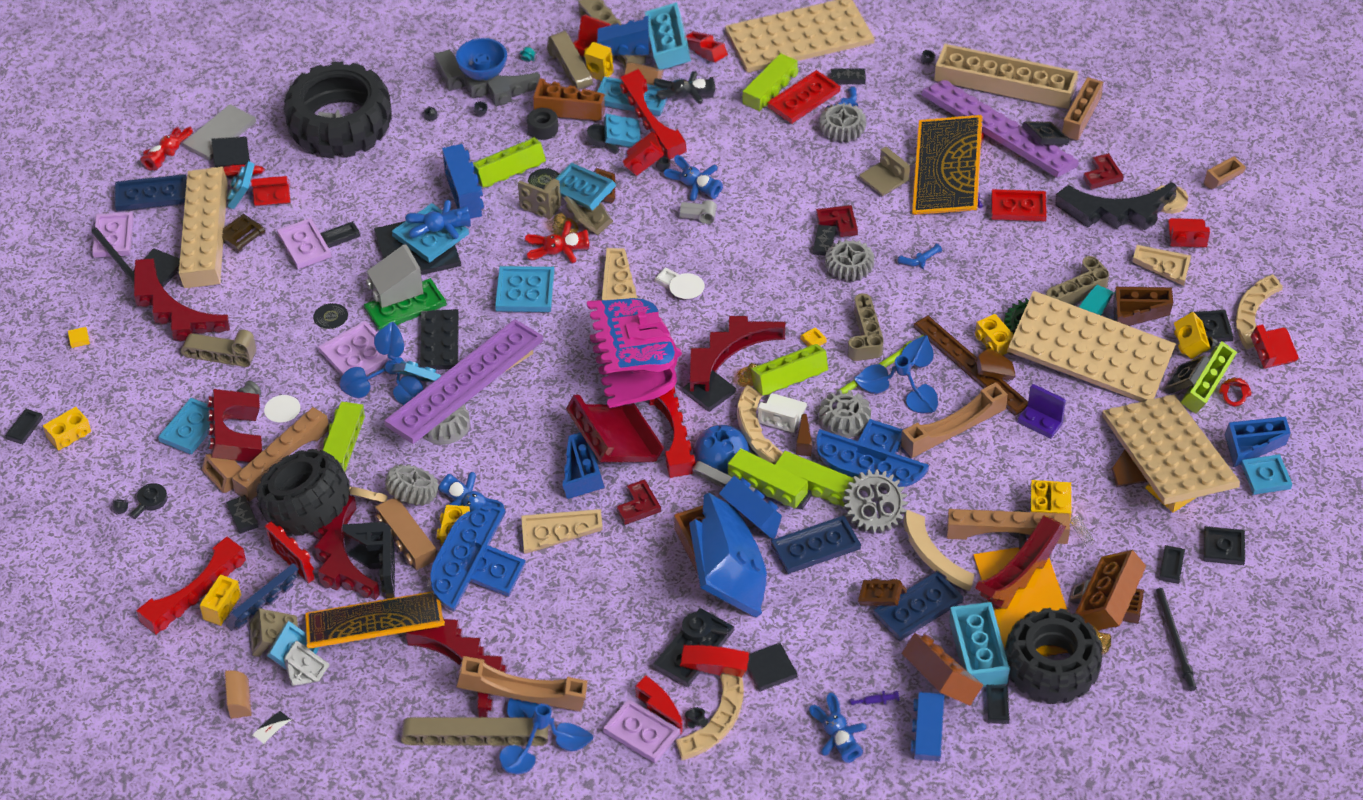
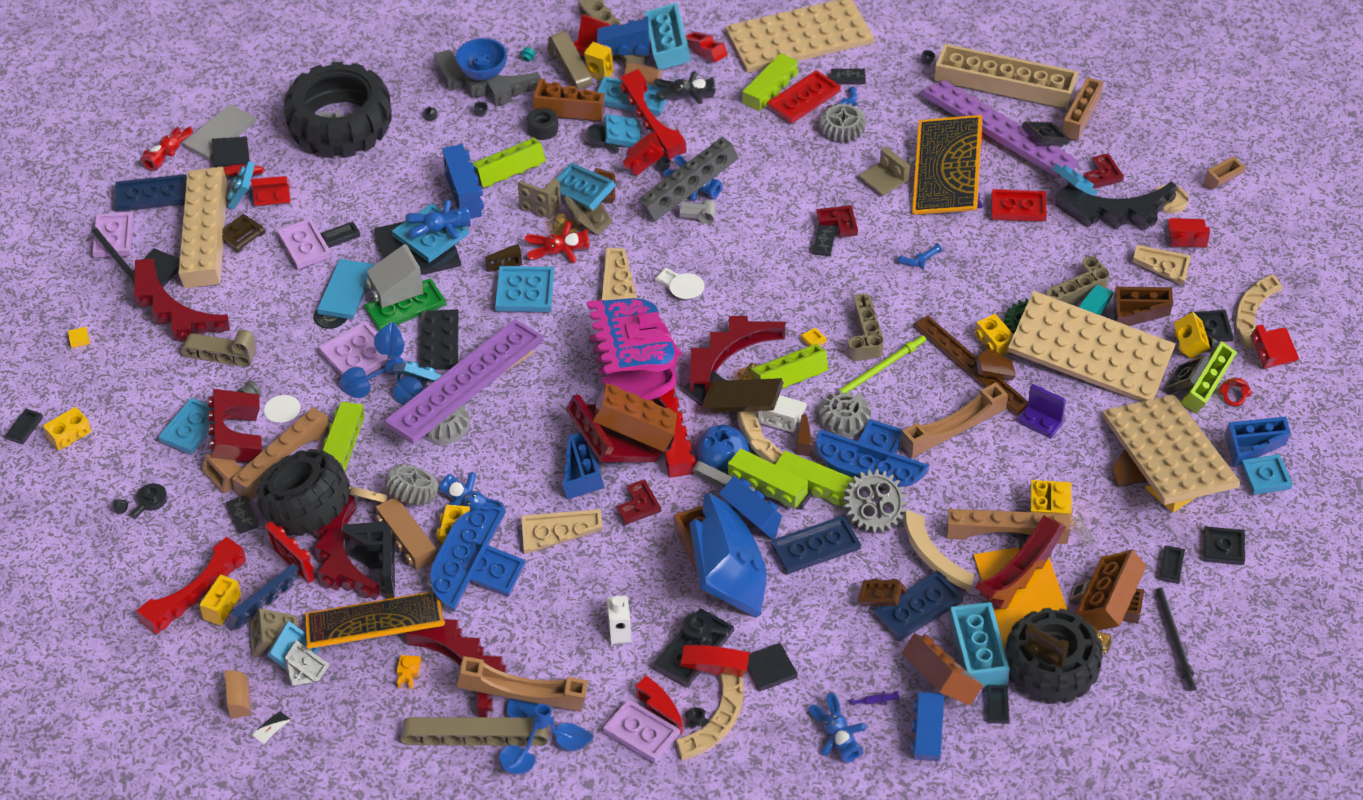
(345, 289): none -> dark azure tile
(407, 668): none -> light orange plate
(509, 257): none -> dark brown slope
(542, 177): black sticker -> none
(619, 613): none -> white torso
(635, 417): none -> dark orange brick
(688, 178): none -> dark grey brick
(742, 395): none -> dark brown tile
(849, 260): light grey gear -> none
(917, 353): blue plant -> none
(1046, 646): none -> dark brown plate
(1075, 179): none -> dark azure plate

